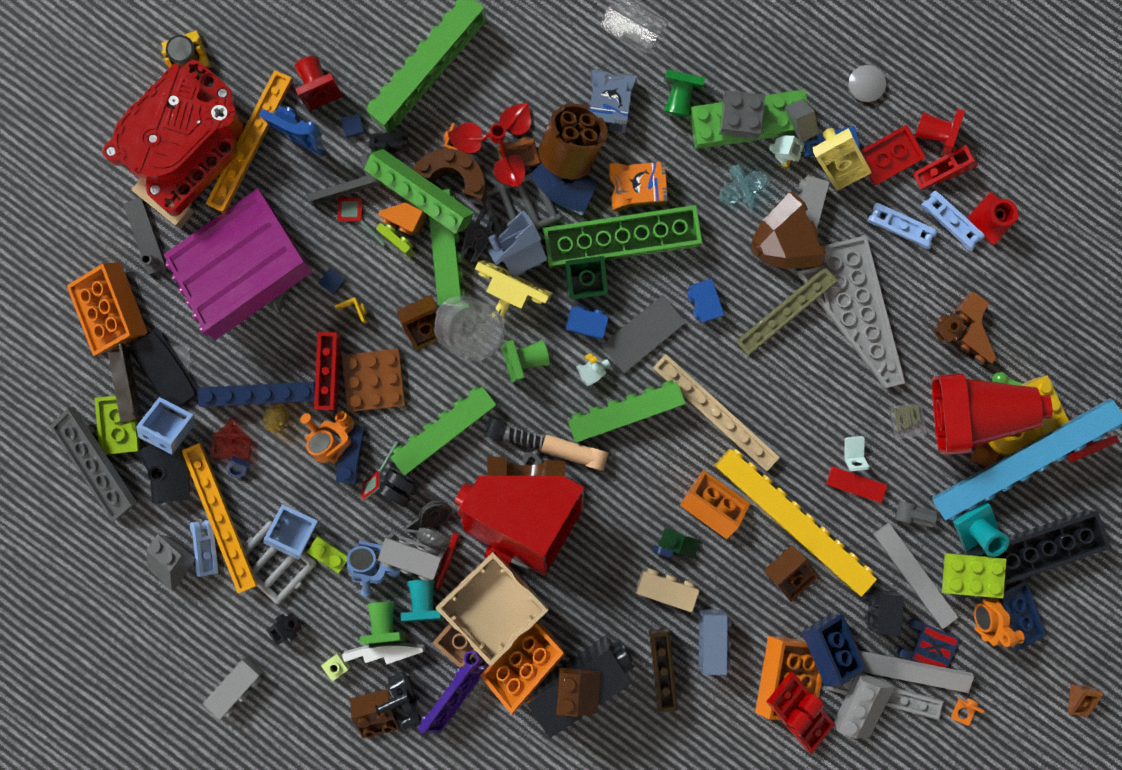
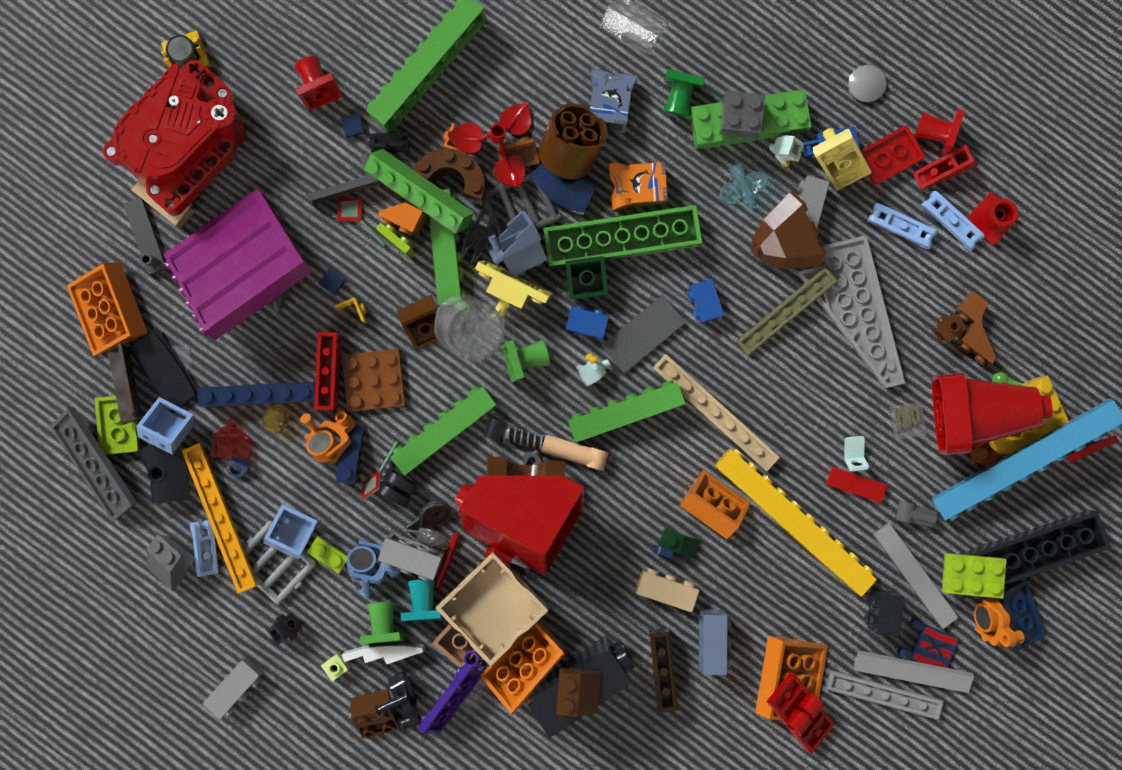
(249, 142): light orange plate -> none
(300, 132): blue slope -> none
(791, 573): reddish brown slope -> none
(802, 119): dark grey slope -> none
(834, 650): dark blue brick -> none
(863, 706): light grey slope -> none
(970, 705): orange bracket -> none
(981, 528): teal plant -> none
(1083, 699): dark orange slope -> none

